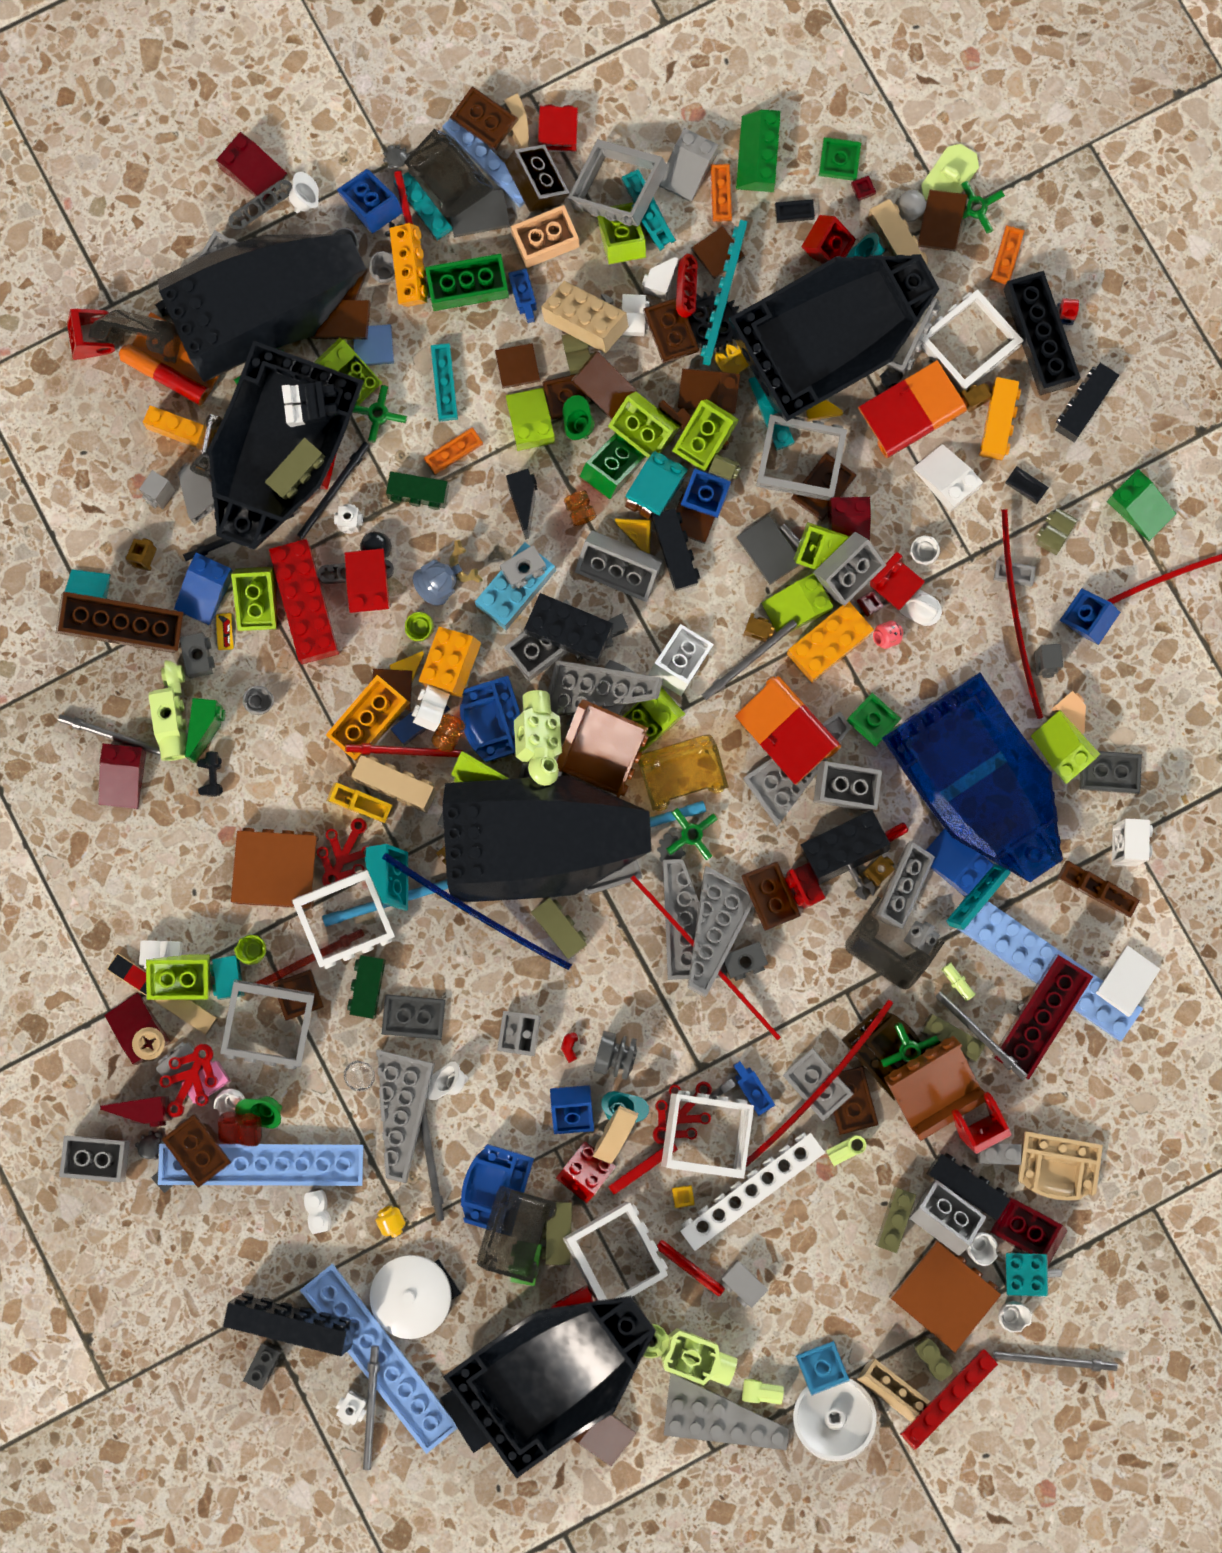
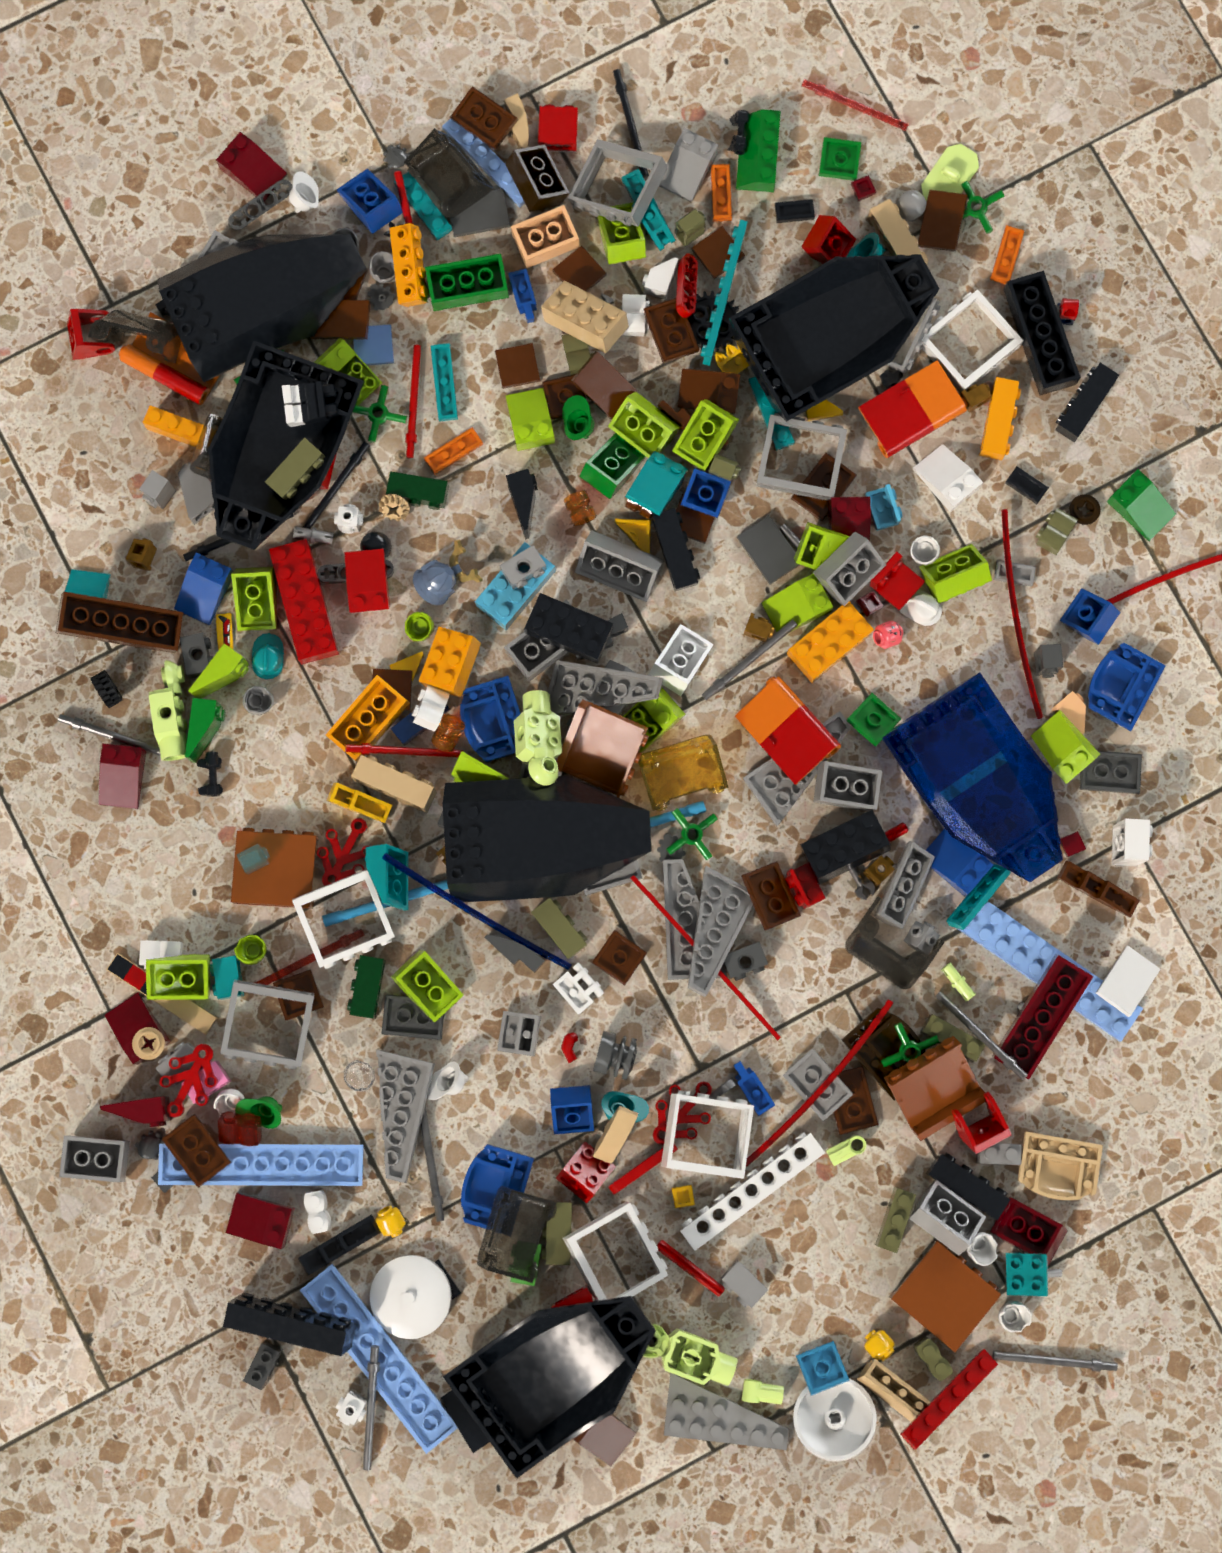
(106, 689): none -> black tyre
(221, 671): none -> lime slope
(253, 858): none -> clear light blue brick
(260, 1221): none -> dark red slope
(267, 656): none -> teal piece
(313, 535): none -> light grey pin
(339, 1245): none -> black slope
(380, 296): none -> dark grey piece
(394, 500): none -> tan gear
(411, 437): none -> red bar
(427, 985): none -> lime slope
(514, 952): none -> dark grey slope
(574, 993): none -> white plate
(580, 270): none -> reddish brown tile
(619, 957): none -> reddish brown tile
(621, 90): none -> black bar
(690, 227): none -> olive brick
(739, 143): none -> black piece
(821, 89): none -> clear red bar
(879, 1345): none -> yellow head
(884, 508): none -> medium azure bracket
(956, 573): none -> lime slope
(1072, 844): none -> dark red tile
(1091, 505): none -> dark brown gear
(1123, 685): none -> blue slope

